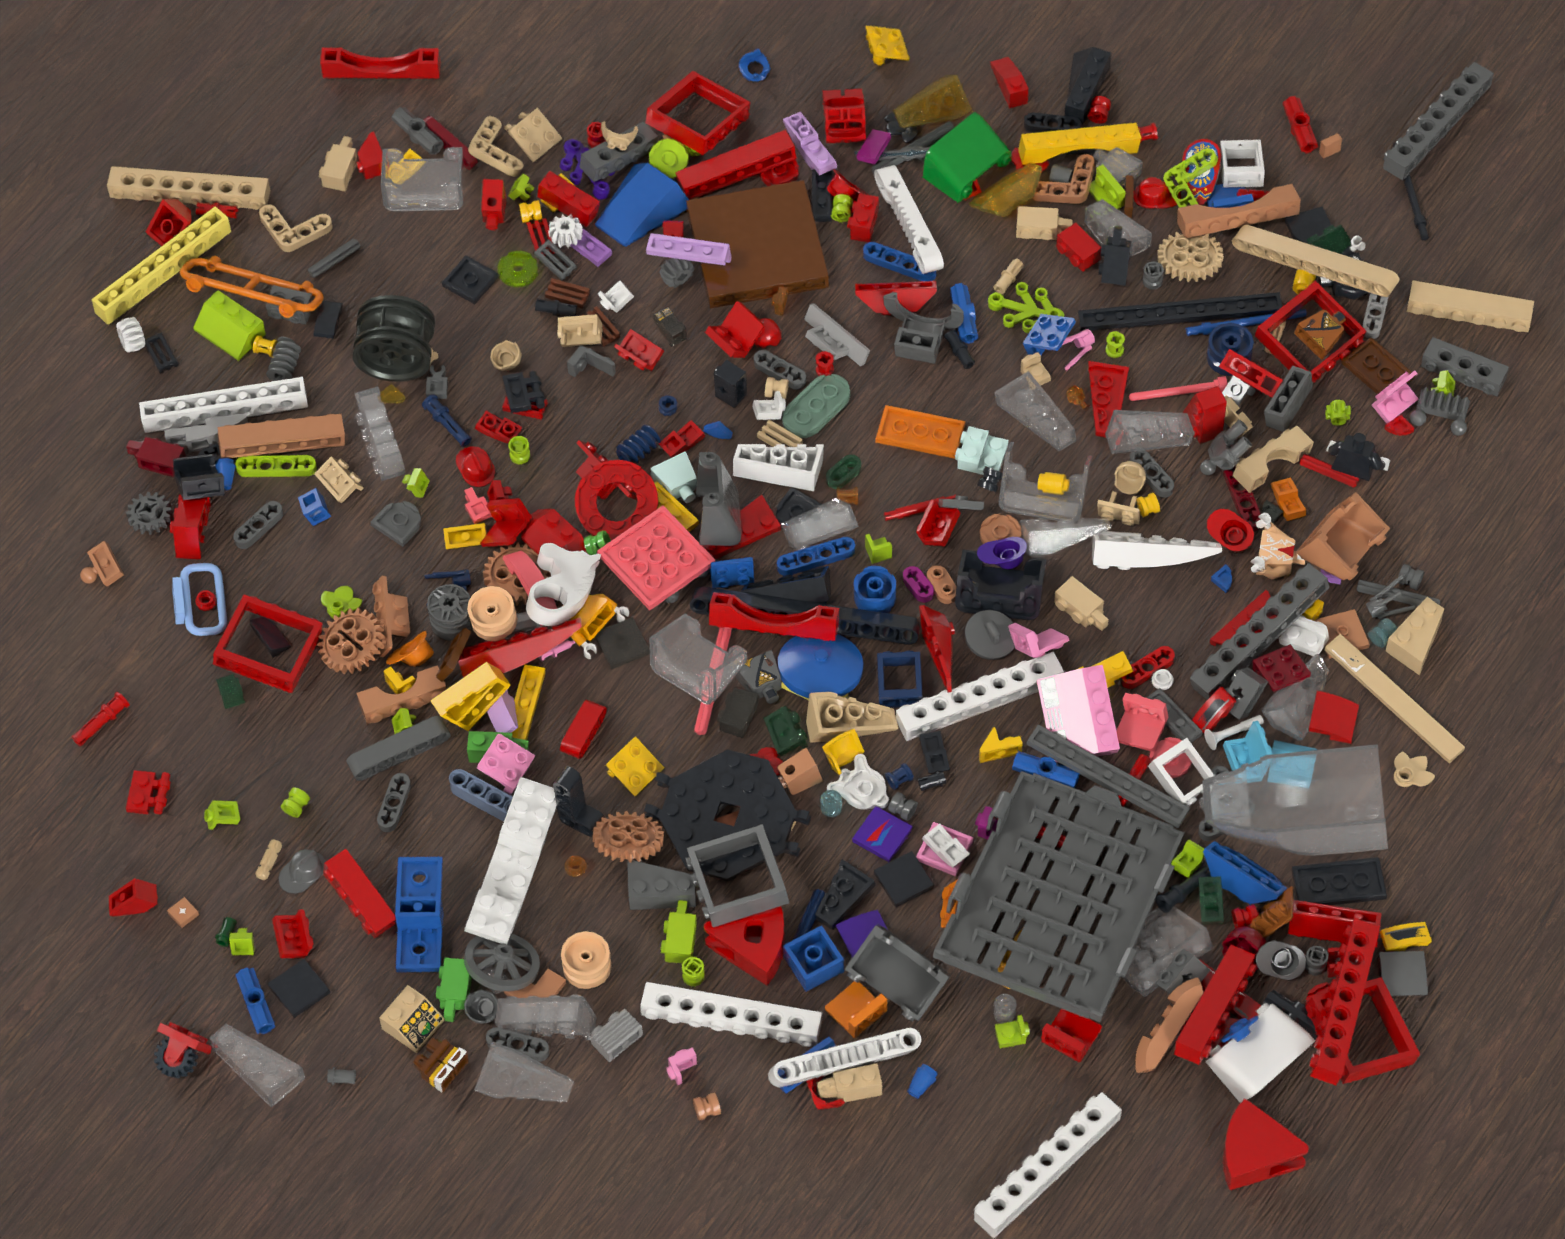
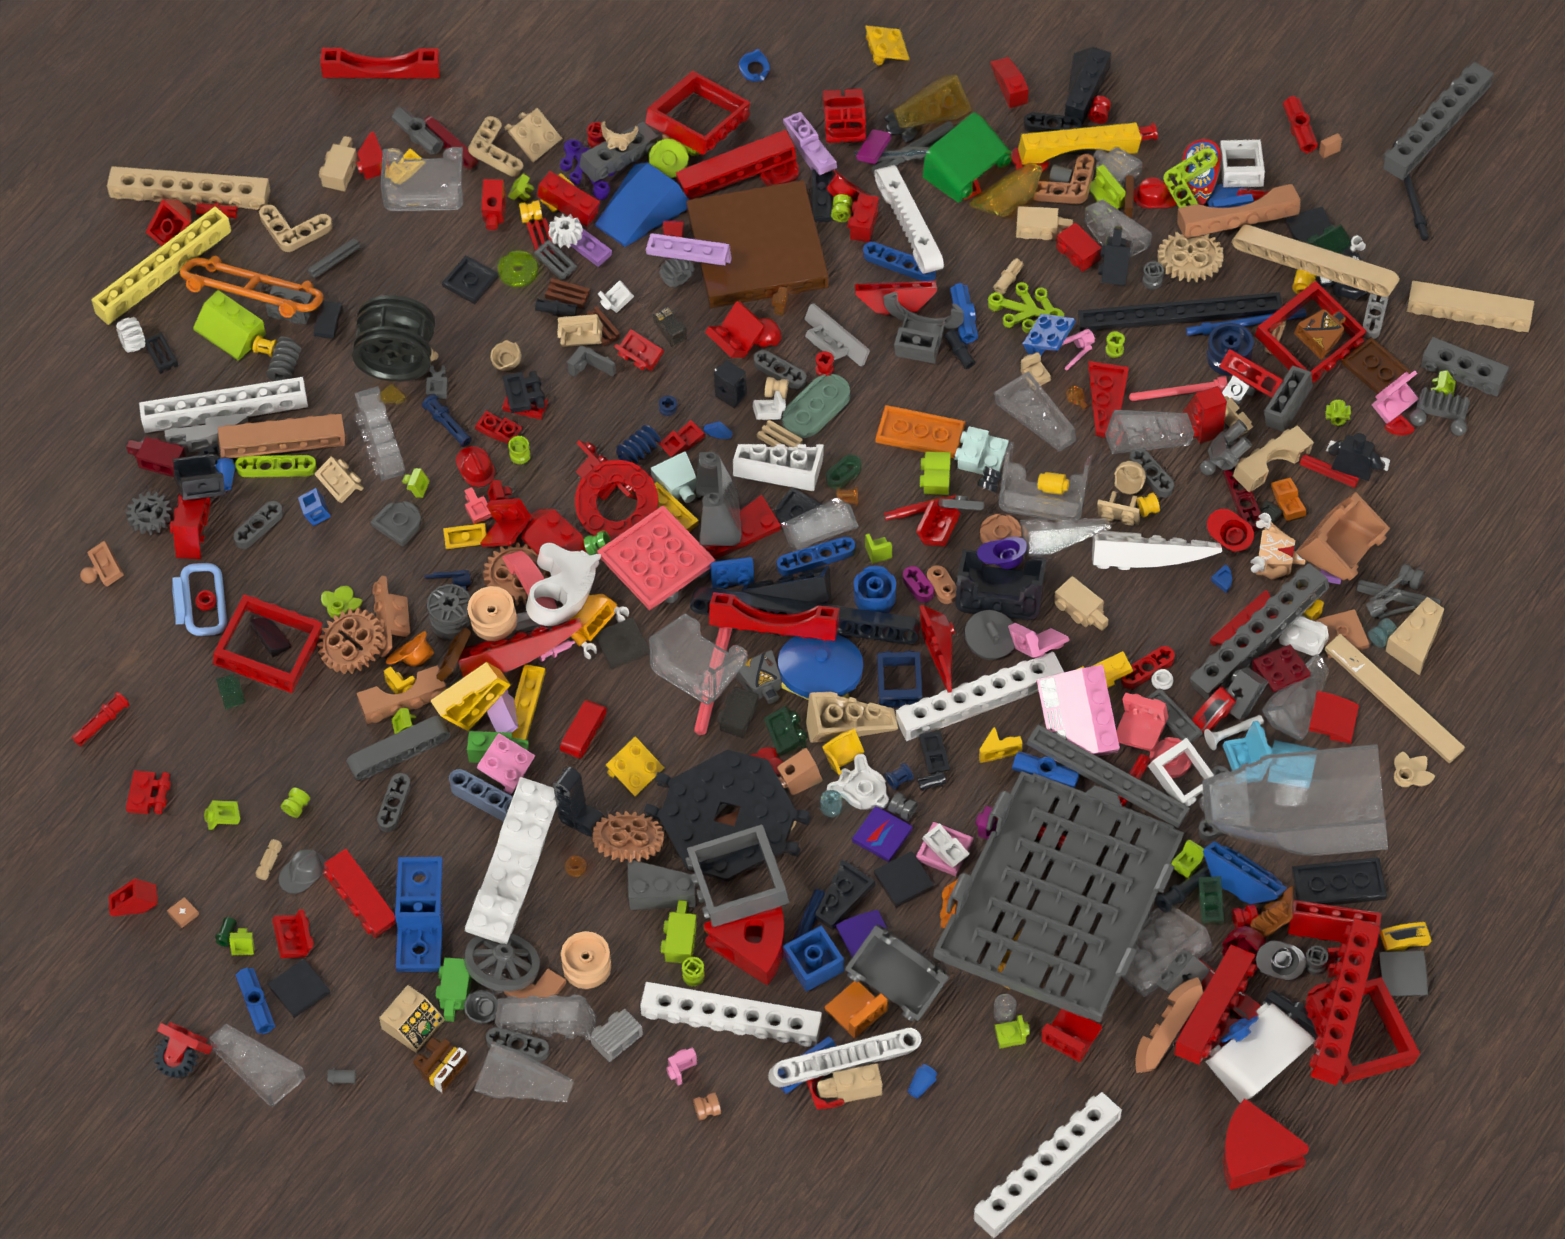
(936, 473): none -> lime brick

